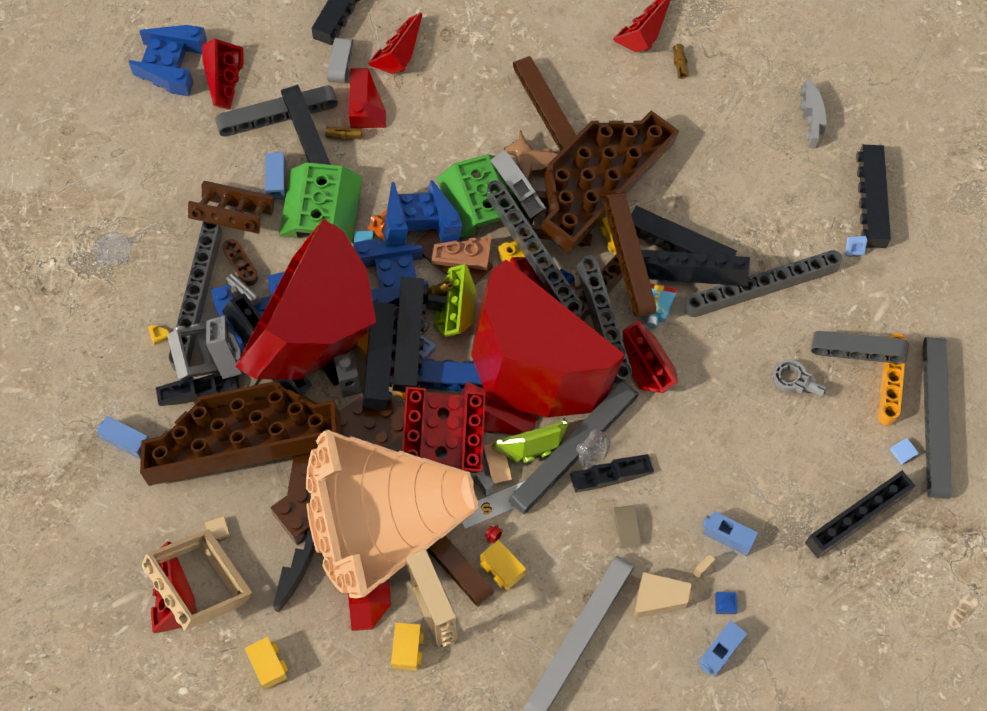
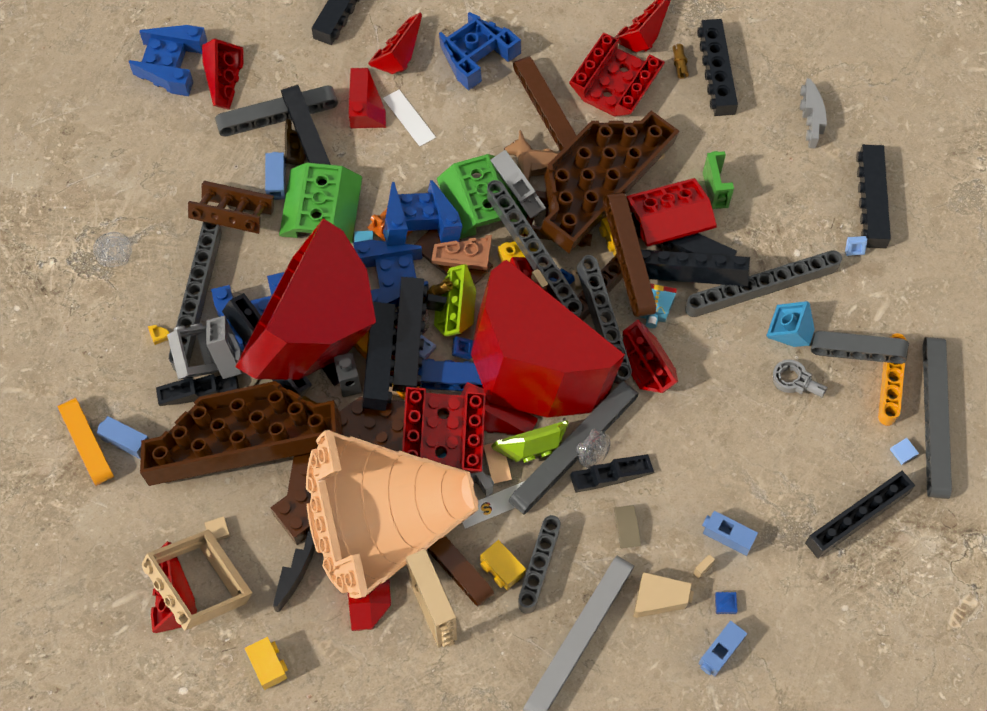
(85, 441): none -> light orange beam
(240, 254): reddish brown beam -> none
(242, 288): light grey axle -> none
(293, 149): none -> dark brown hinge
(340, 60): light grey beam -> none
(343, 132): pearl gold pin -> none
(406, 646): yellow brick -> none
(409, 117): none -> white sticker
(462, 347): none -> blue tile
(473, 43): none -> blue wedge
(493, 533): red plate -> none
(538, 573): none -> dark grey beam
(539, 279): none -> tan tile
(602, 74): none -> red slope
(672, 211): none -> red slope
(718, 67): none -> black brick
(718, 193): none -> bright green panel
(792, 324): none -> dark azure slope

